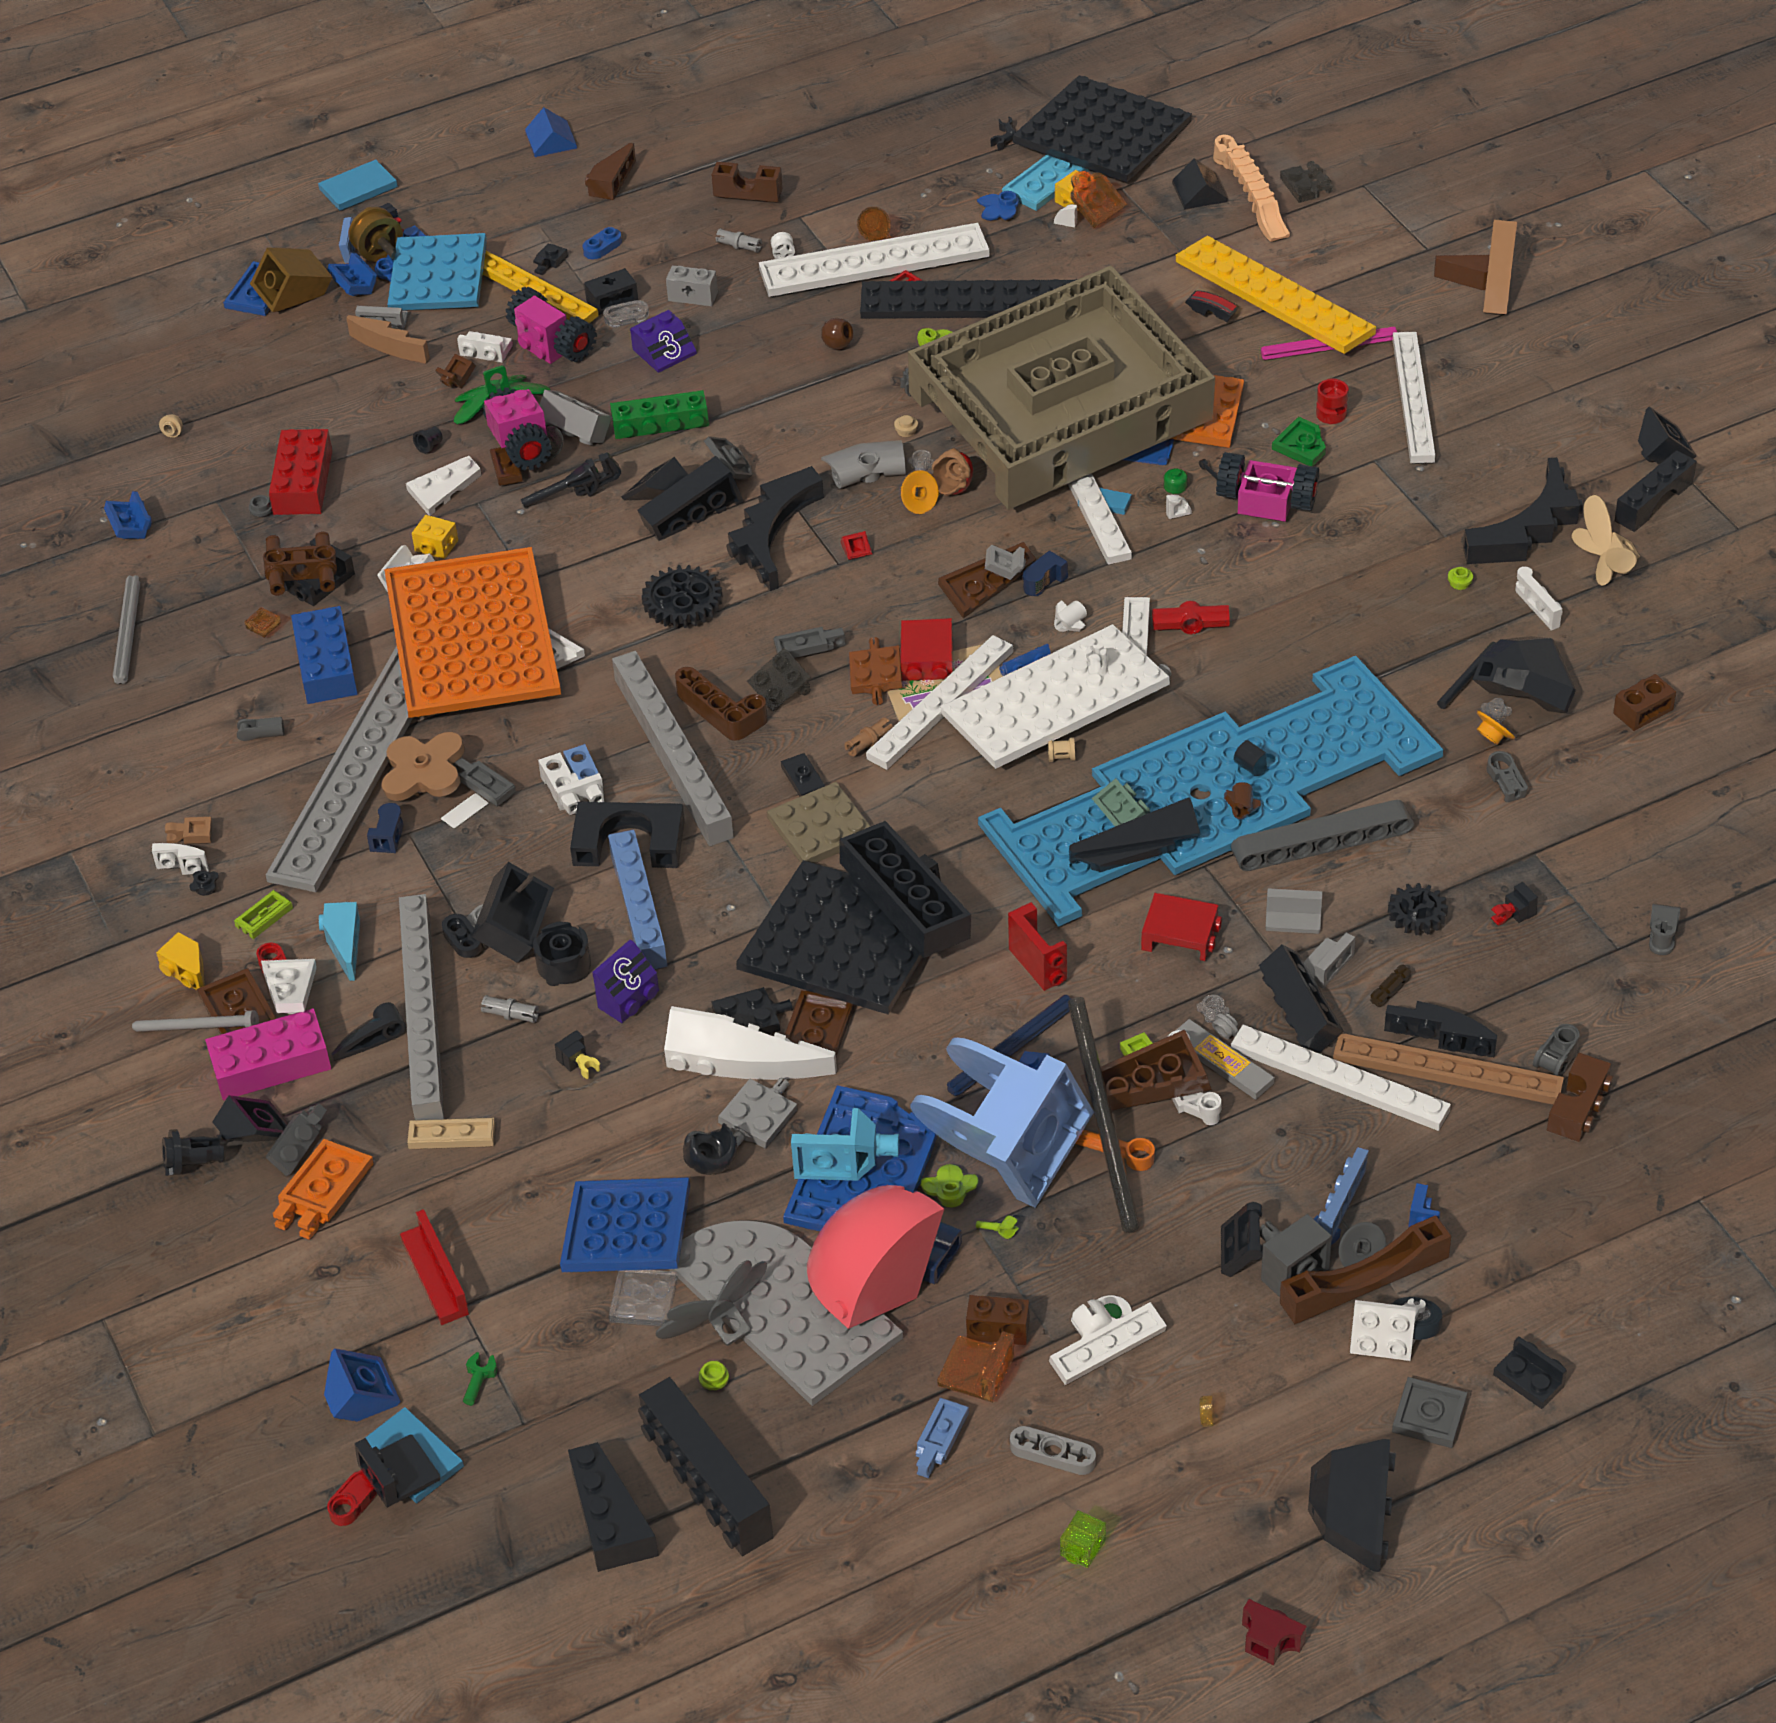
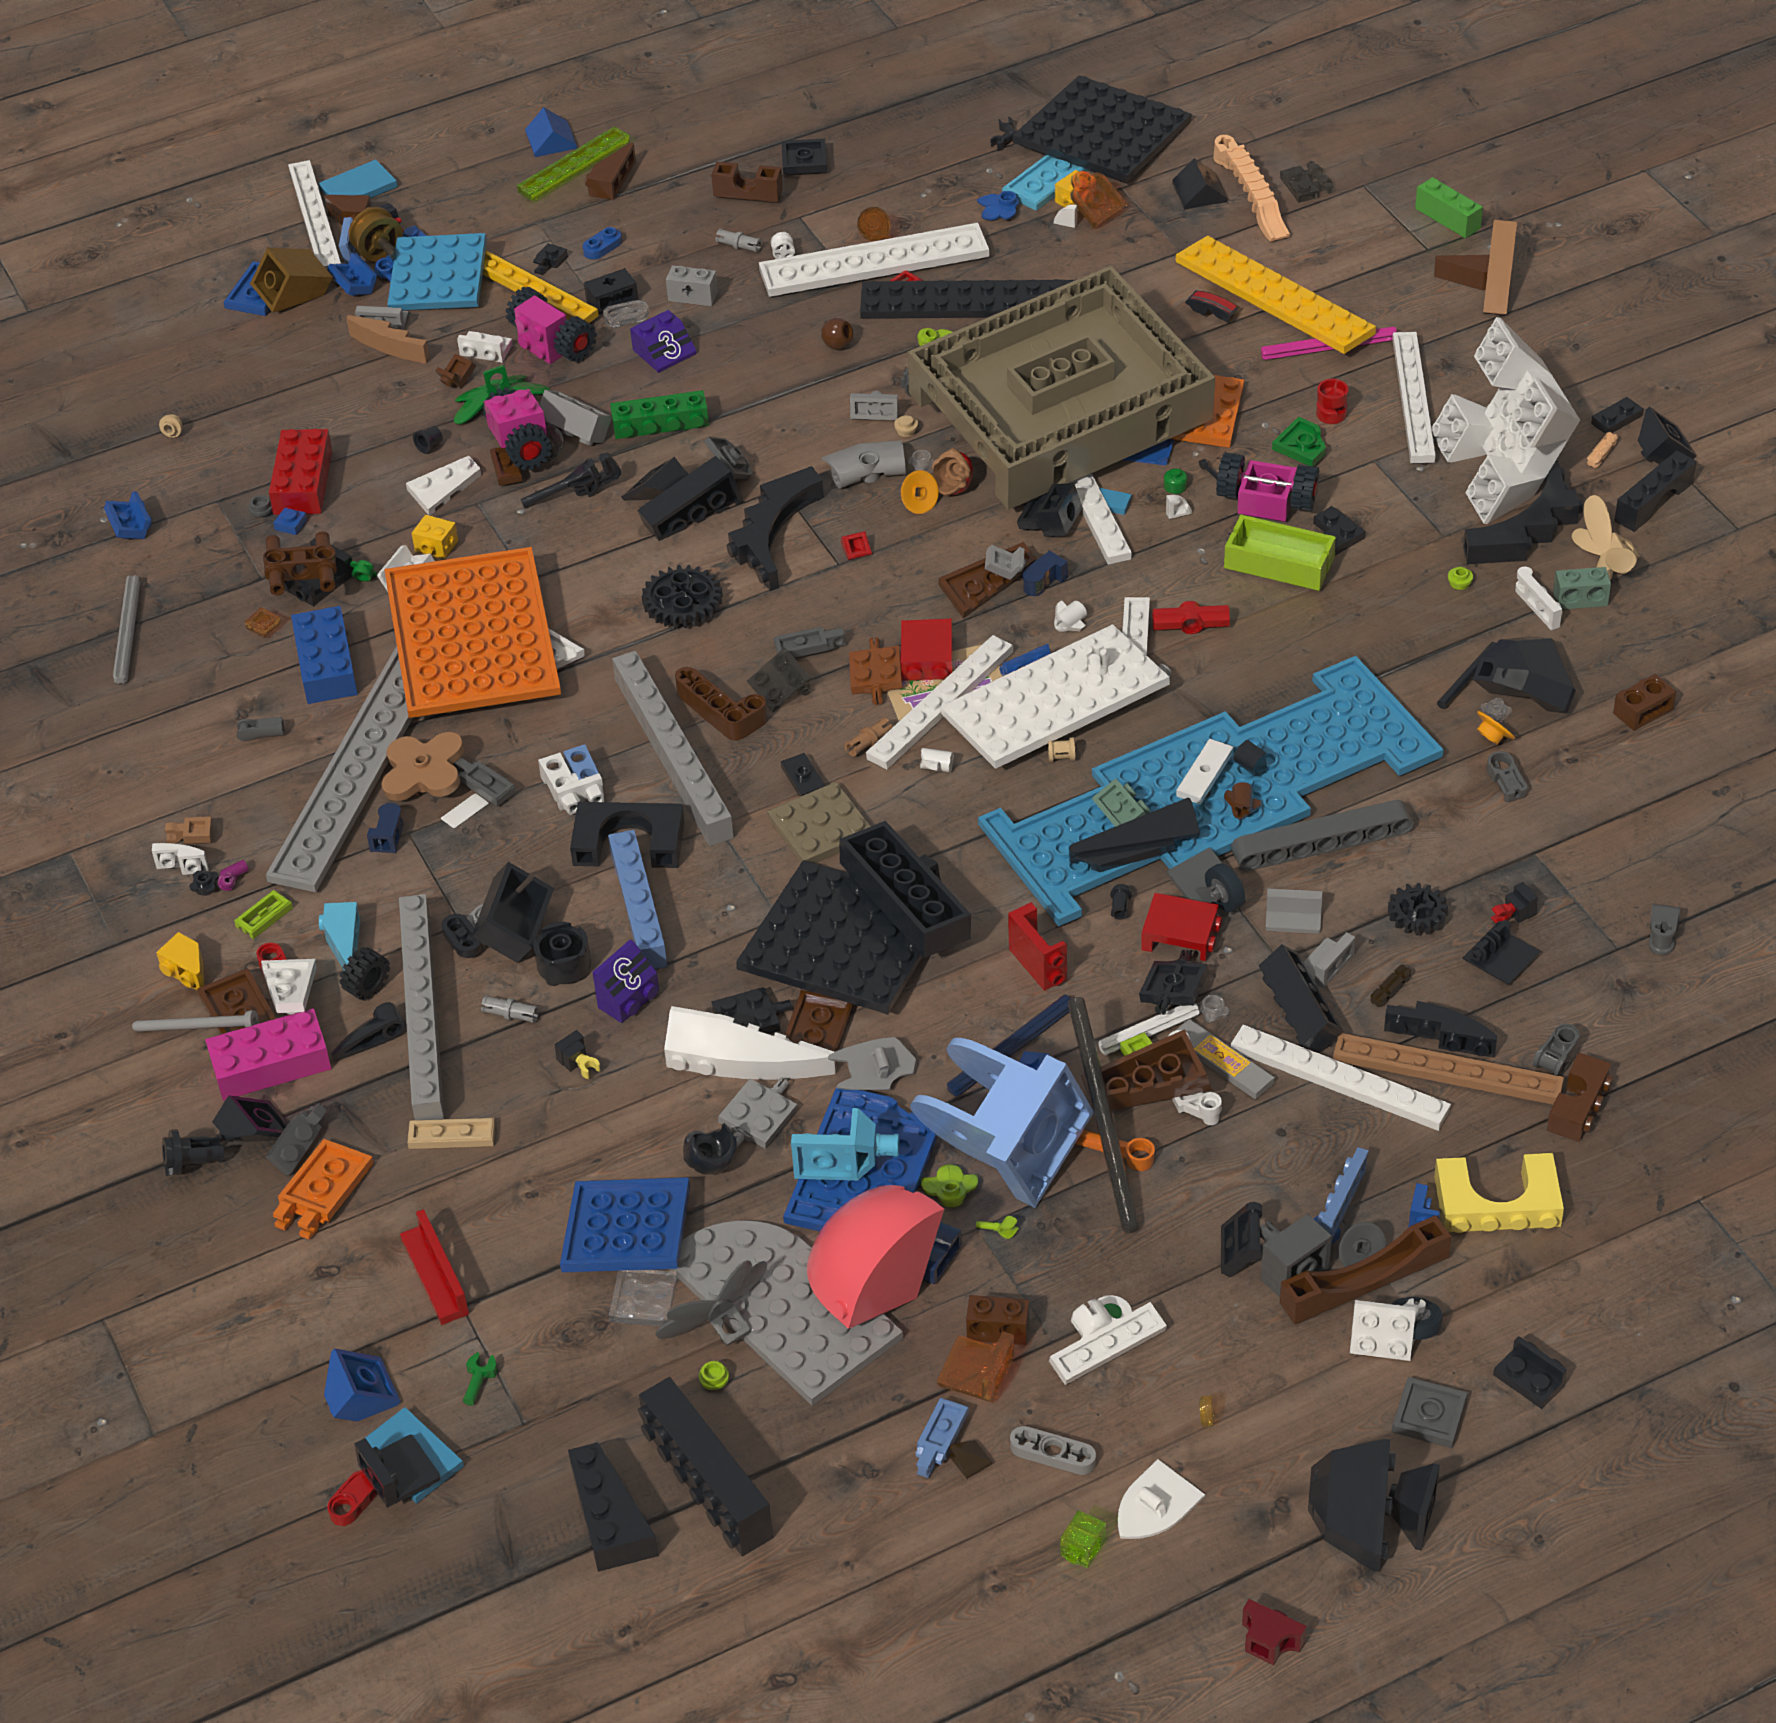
(229, 875): none -> magenta arm
(290, 521): none -> blue plate
(314, 213): none -> white plate
(346, 206): none -> reddish brown slope
(363, 570): none -> green plate
(364, 973): none -> black tyre
(573, 163): none -> clear neon green plate
(804, 156): none -> black plate
(874, 406): none -> light grey tile
(875, 1064): none -> light grey shield
(936, 760): none -> white piece
(969, 1457): none -> dark brown slope
(1052, 511): none -> black brick
(1120, 897): none -> black pin
(1150, 1027): none -> white axle
(1156, 1502): none -> white shield
(1173, 983): none -> black plate
(1204, 771): none -> white tile
(1209, 881): none -> plate
(1225, 1025): light grey plate -> none
(1279, 552): none -> lime piece
(1336, 524): none -> black plate
(1414, 1501): none -> black slope
(1449, 207): none -> bright green brick
(1467, 1211): none -> light yellow arch
(1501, 953): none -> black hinge
(1517, 431): none -> white slope
(1582, 588): none -> sand green brick
(1602, 450): none -> light nougat axle
(1617, 415): none -> black plate

